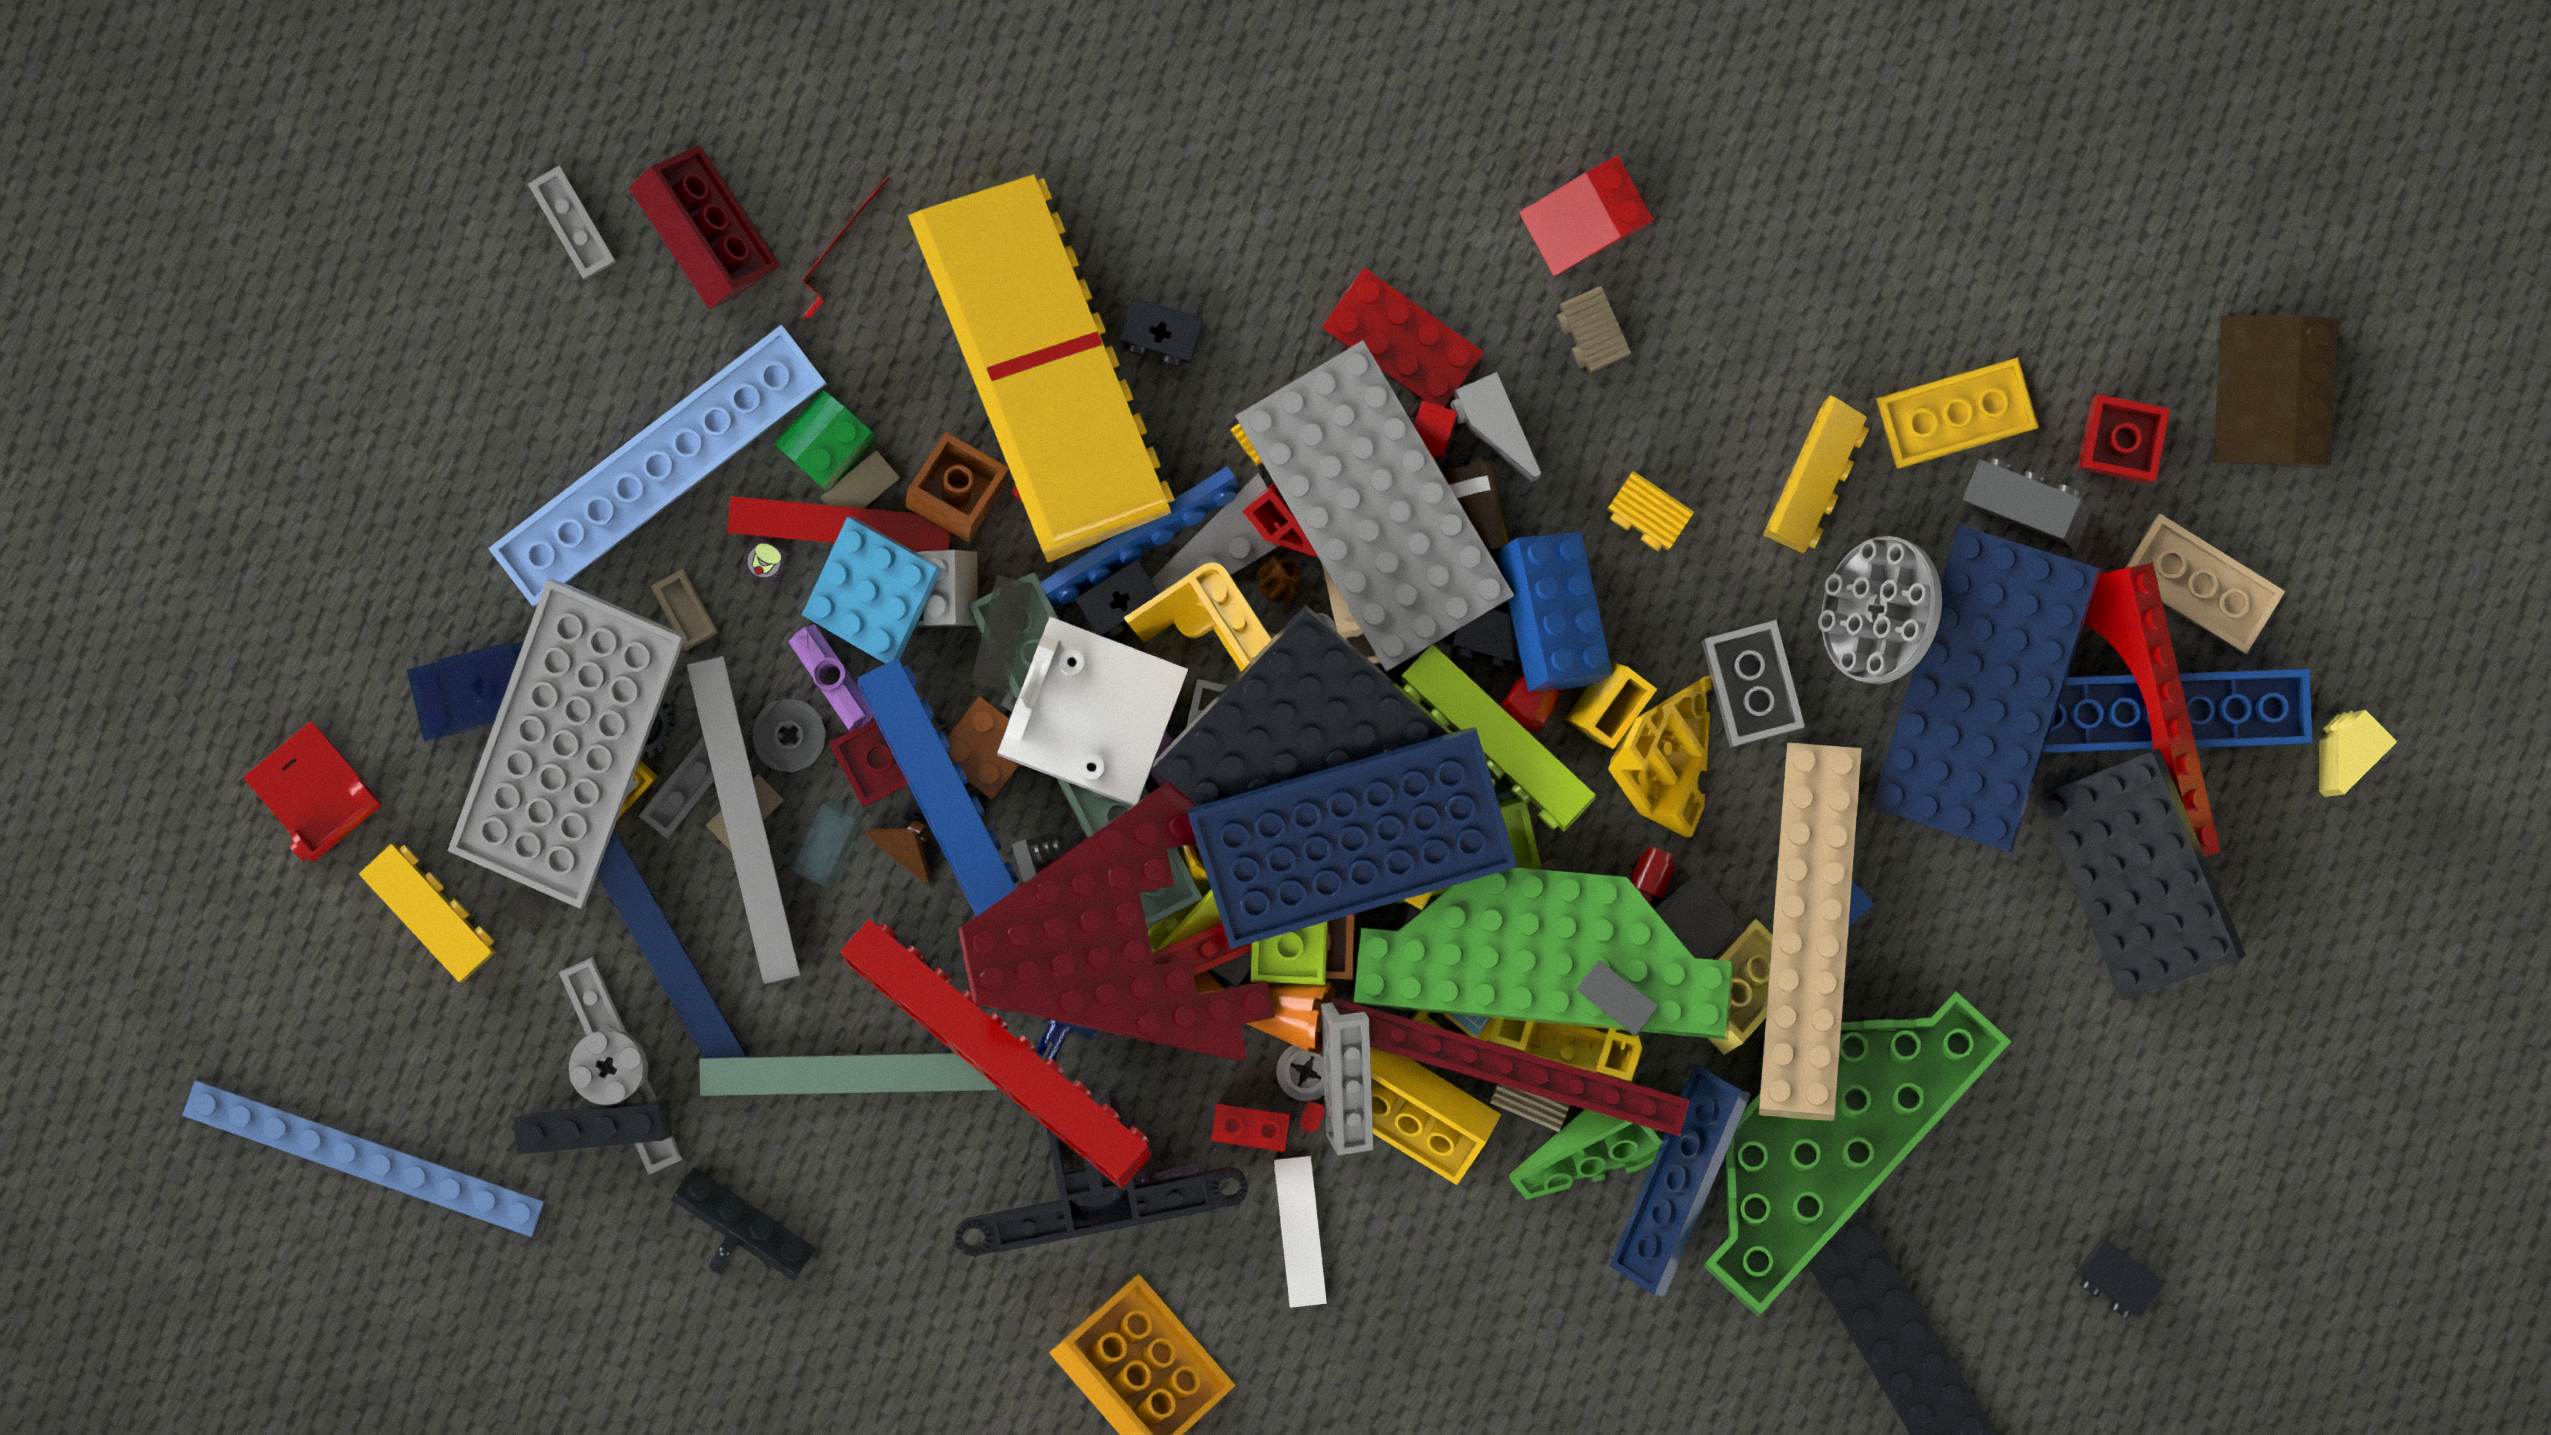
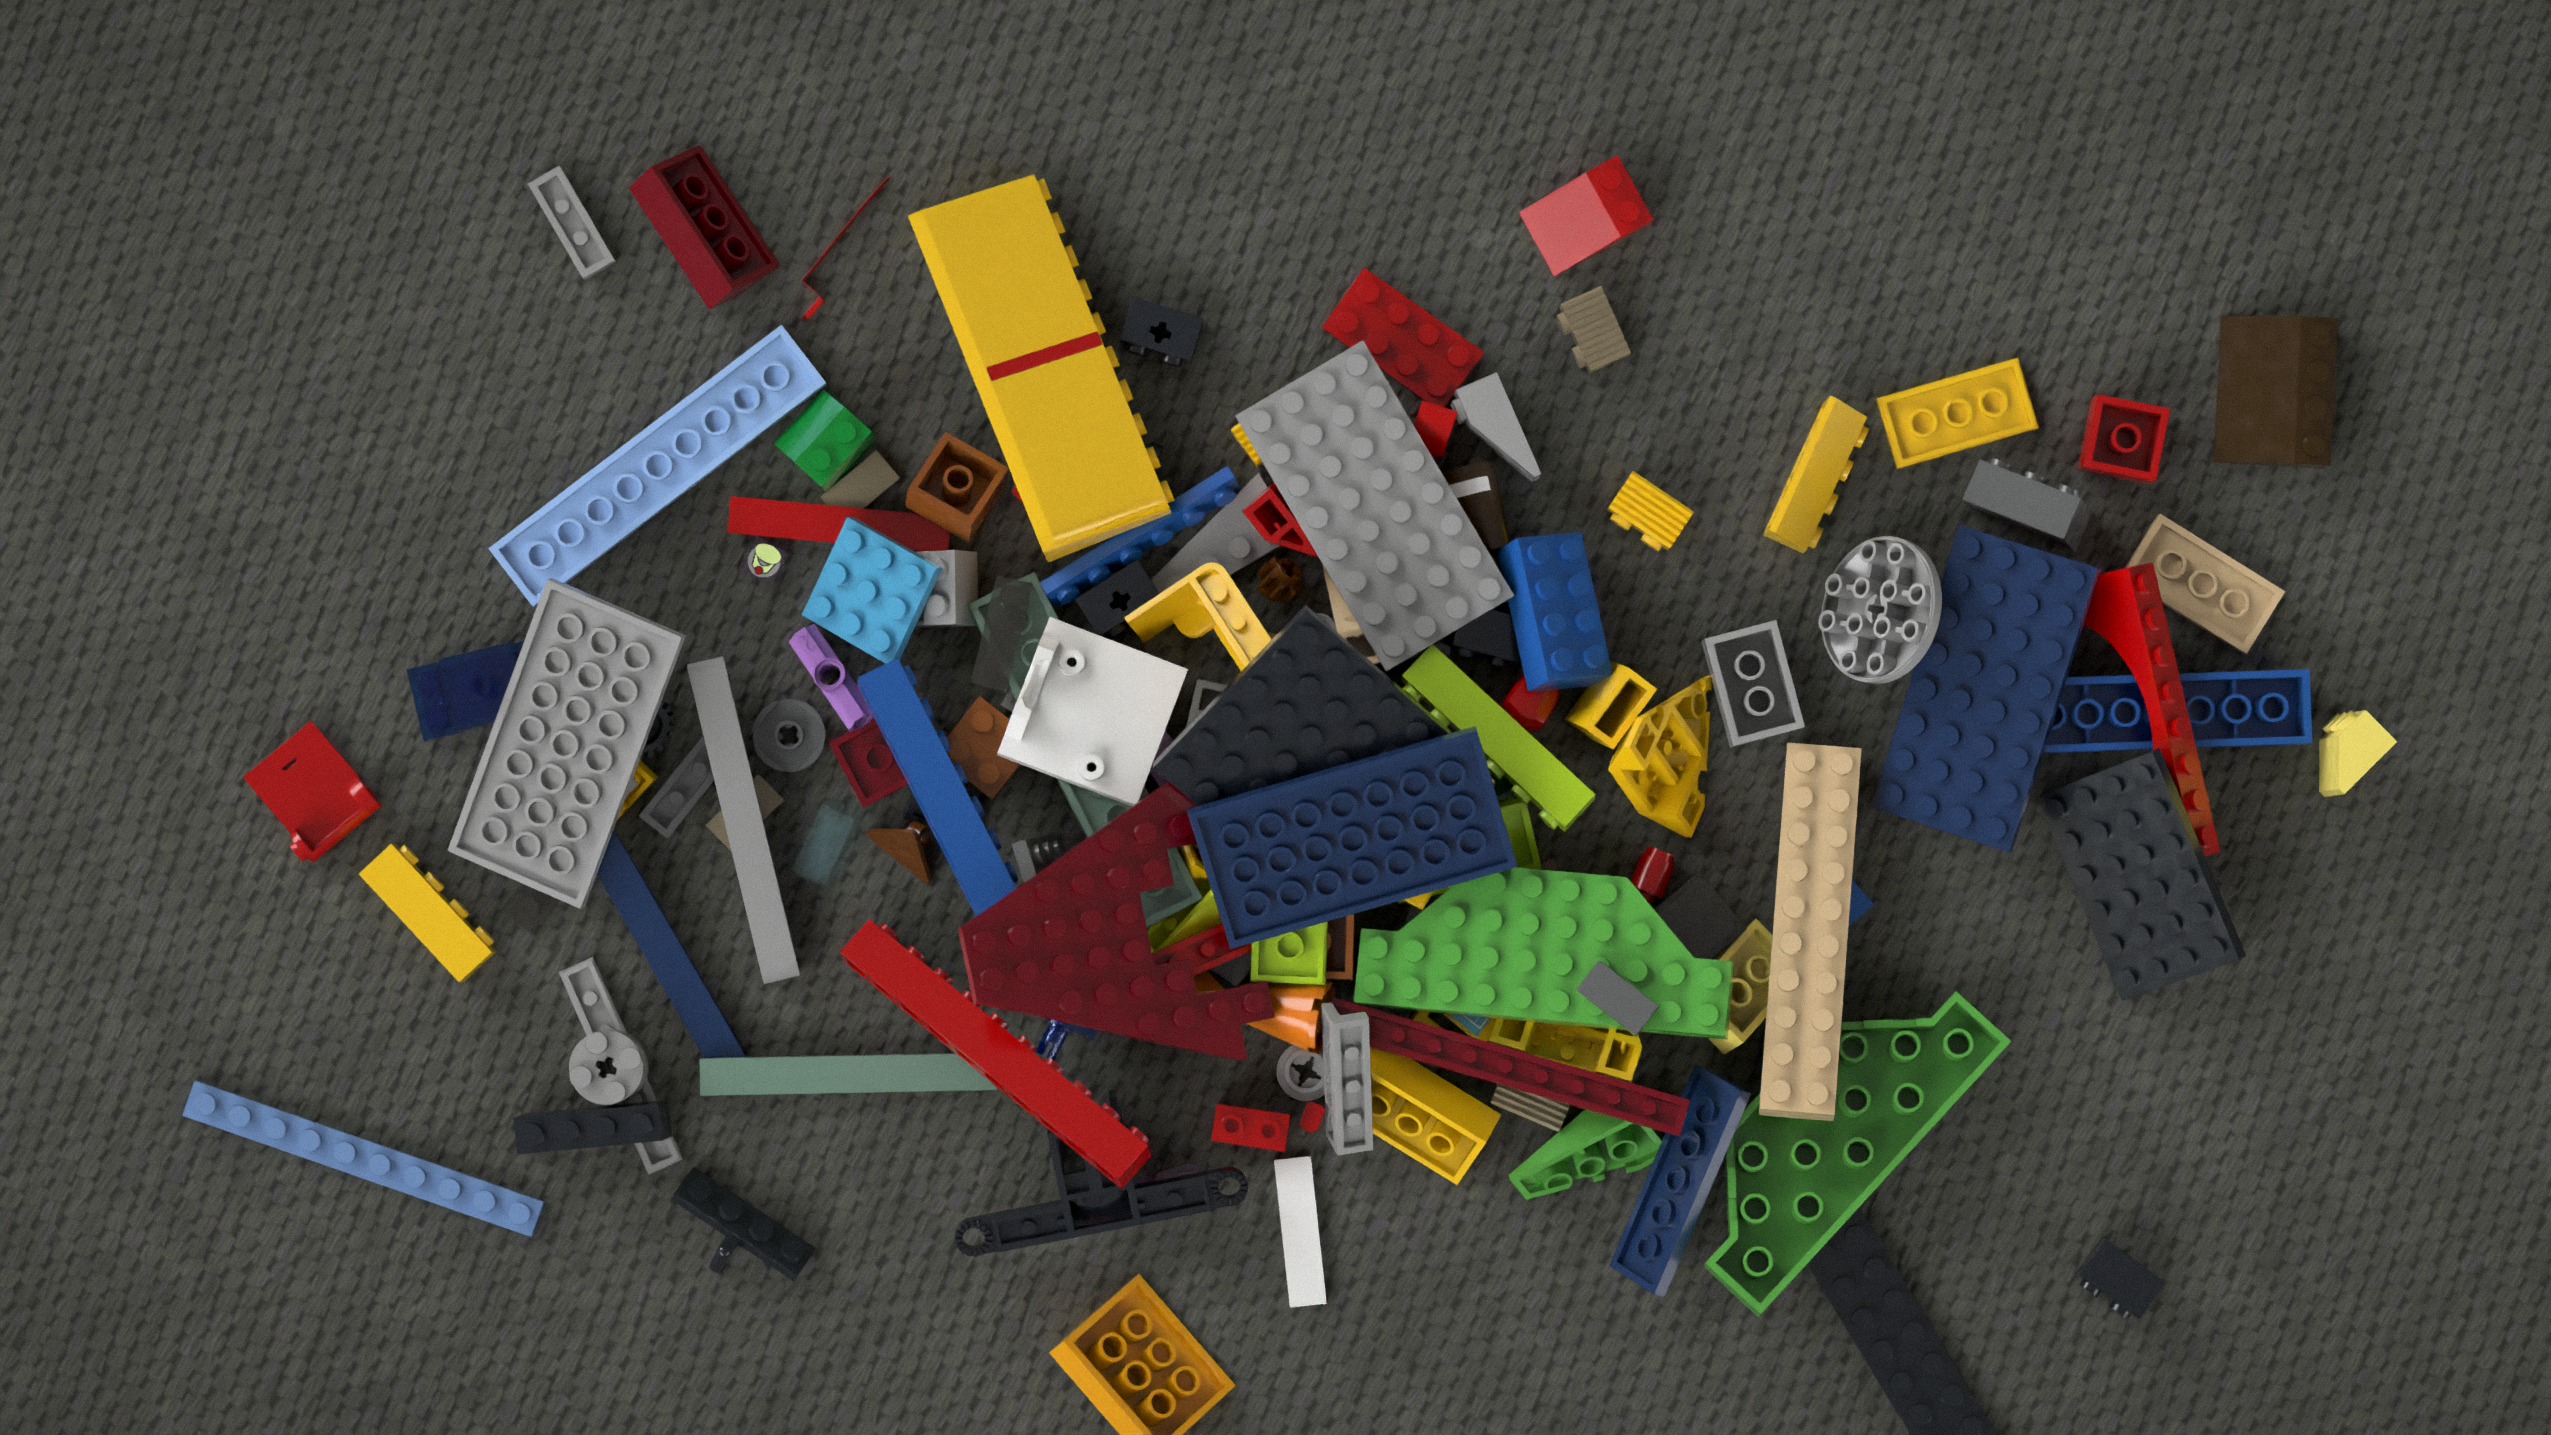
(684, 609): dark tan tile -> none

